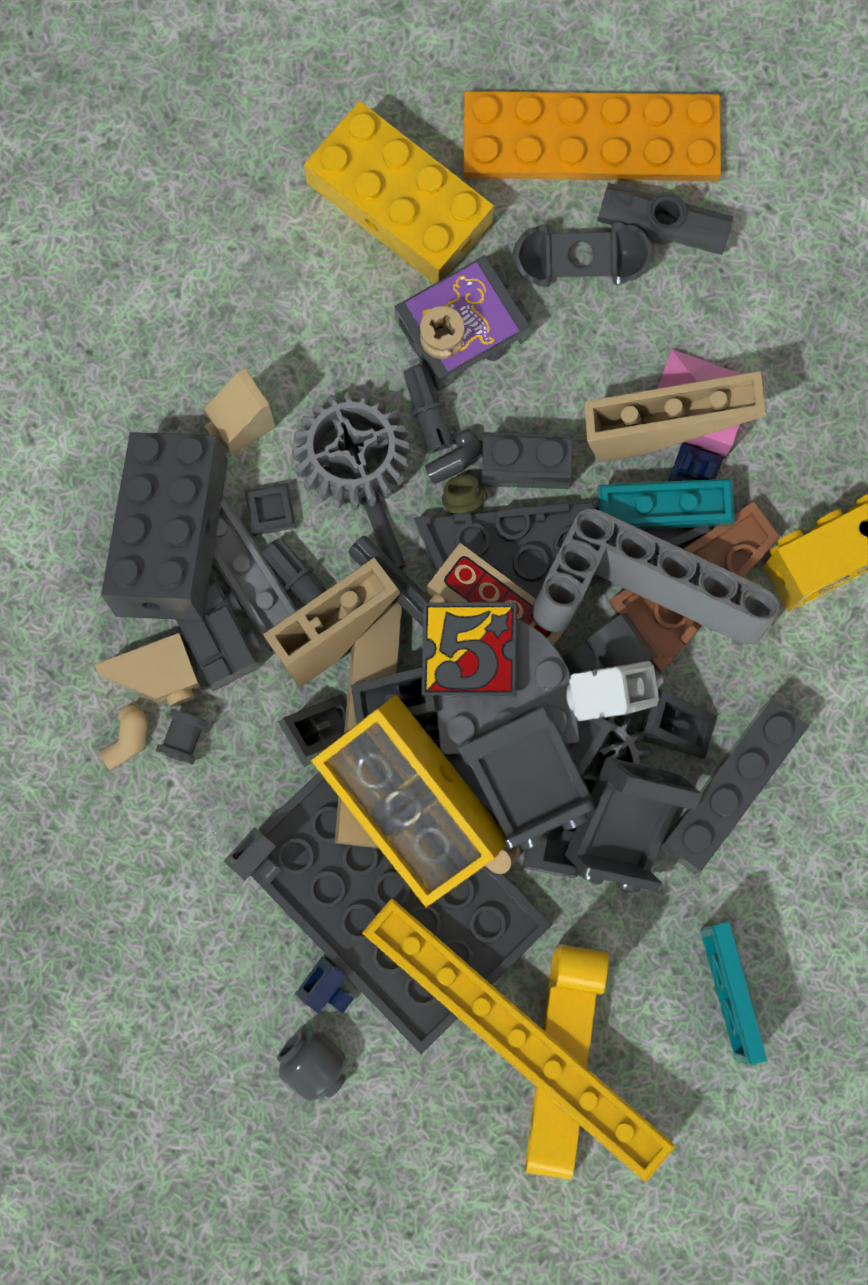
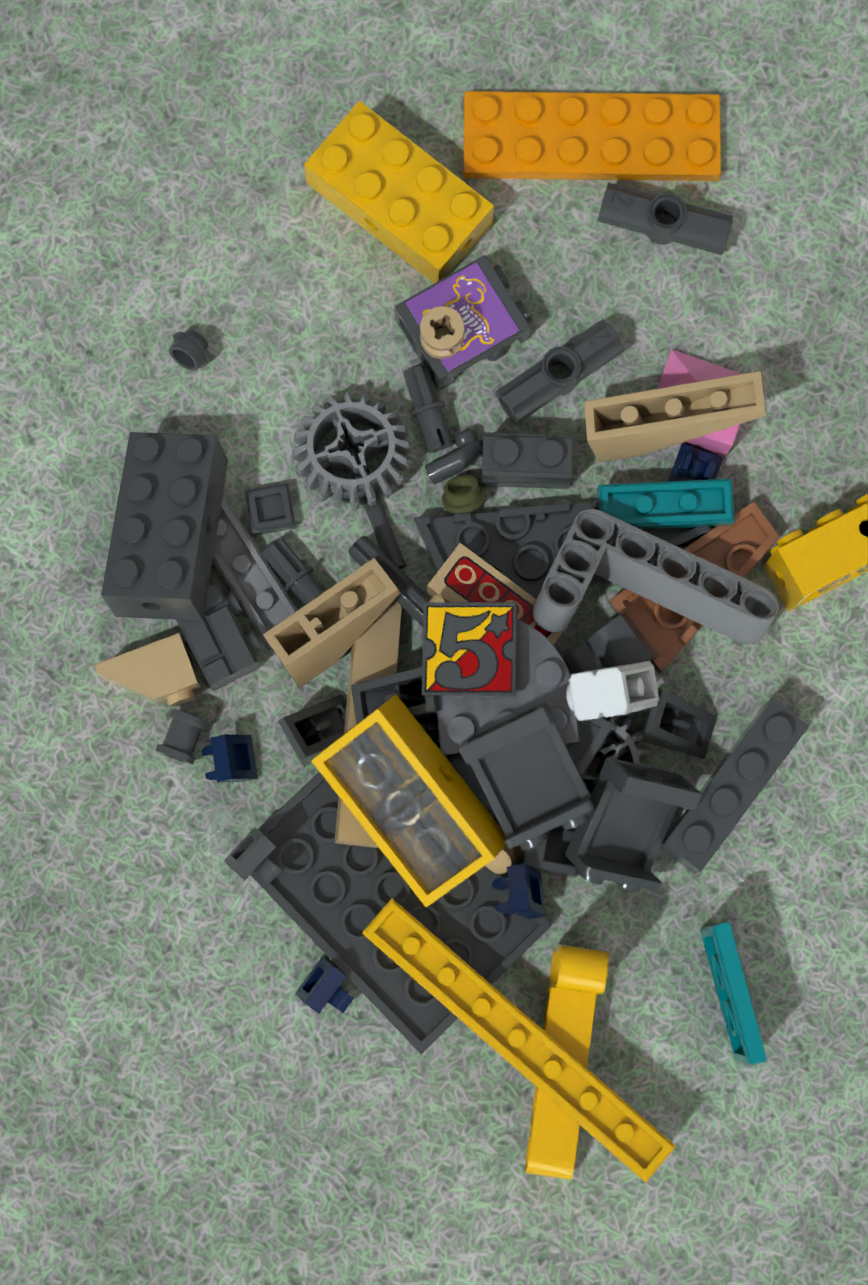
(131, 737): tan arm -> none
(189, 350): none -> dark grey plate
(232, 758): none -> dark blue tile
(238, 413): tan slope -> none
(312, 1065): dark grey head -> none
(525, 892): none -> dark blue tile
(580, 355): none -> dark grey piece
(617, 253): dark grey piece -> none

